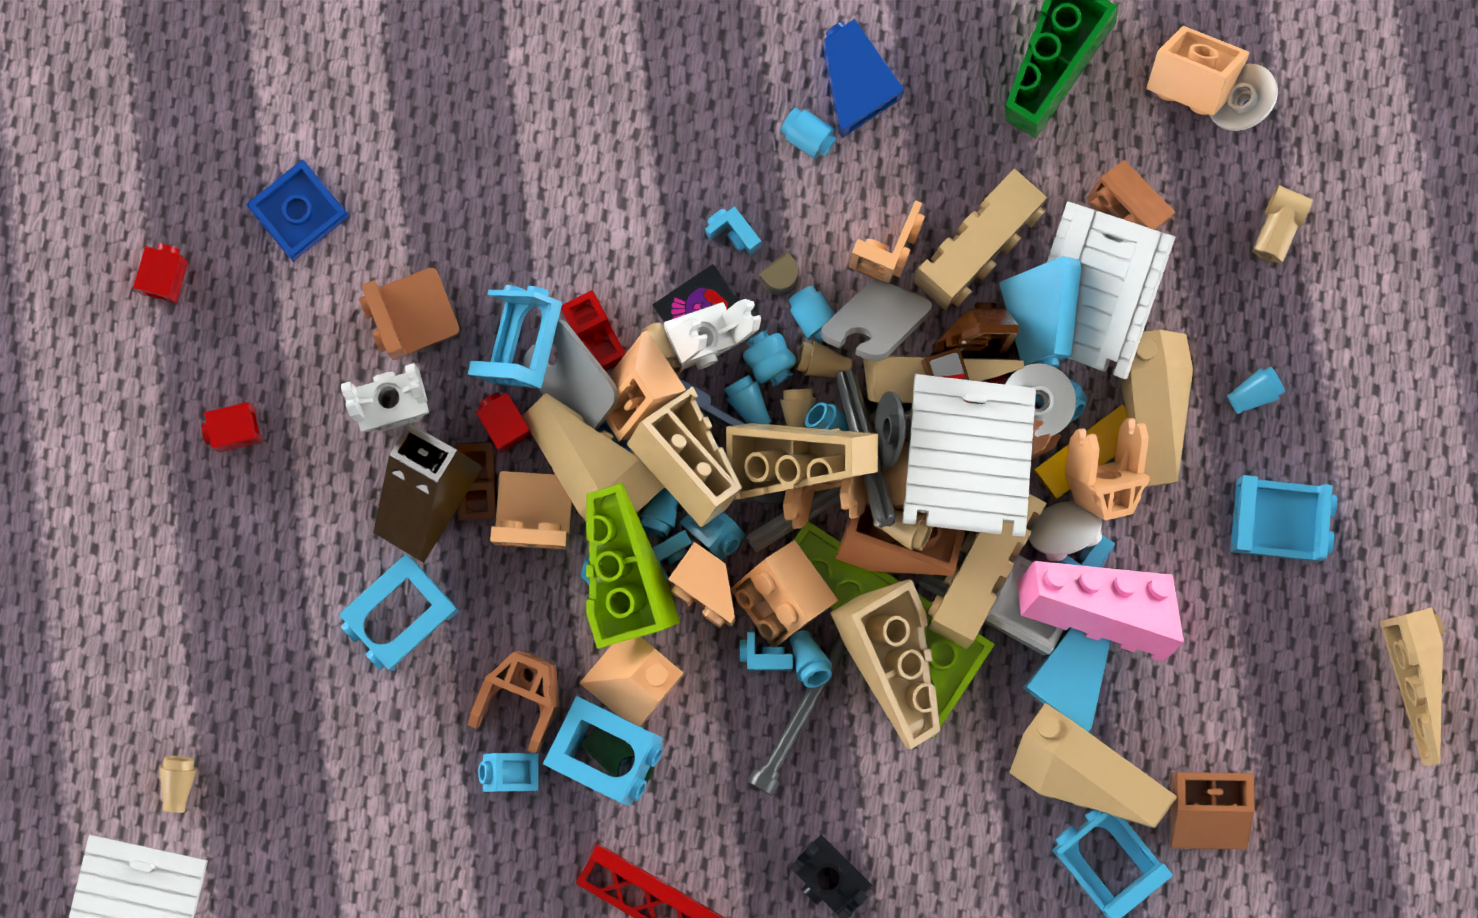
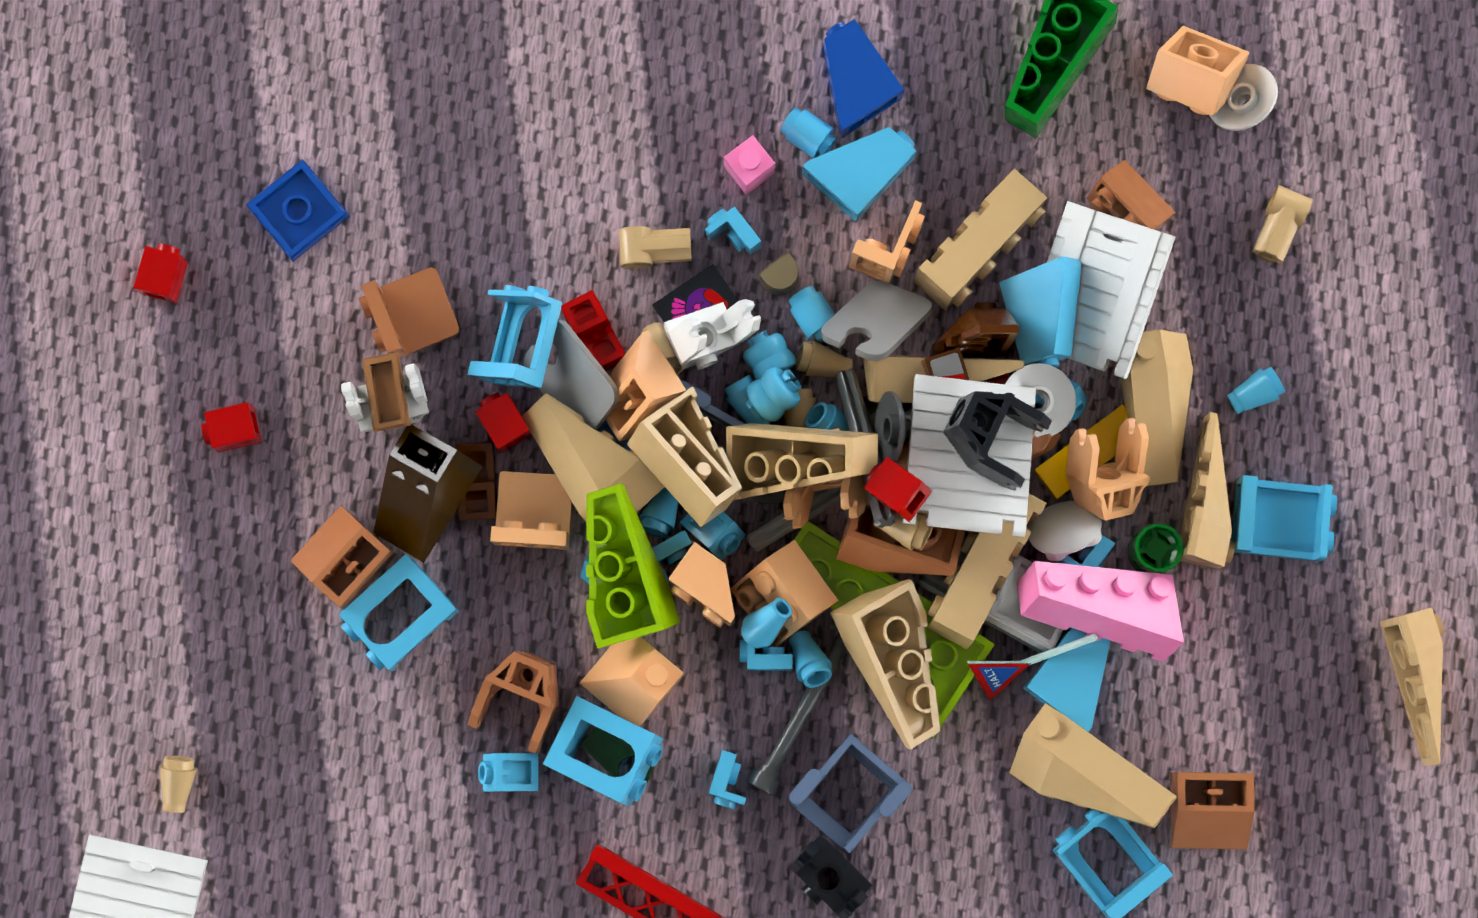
(342, 558): none -> nougat slope
(386, 392): none -> medium nougat tile
(642, 246): none -> tan piece
(726, 773): none -> medium azure bracket
(749, 164): none -> bright pink brick
(764, 624): none -> medium azure cone
(773, 394): none -> medium azure piece
(861, 170): none -> medium azure slope
(897, 488): none -> red brick
(898, 791): none -> sand blue piece
(976, 426): none -> black piece
(998, 674): none -> piece
(1155, 549): none -> green wheel
(1206, 515): none -> tan wedge

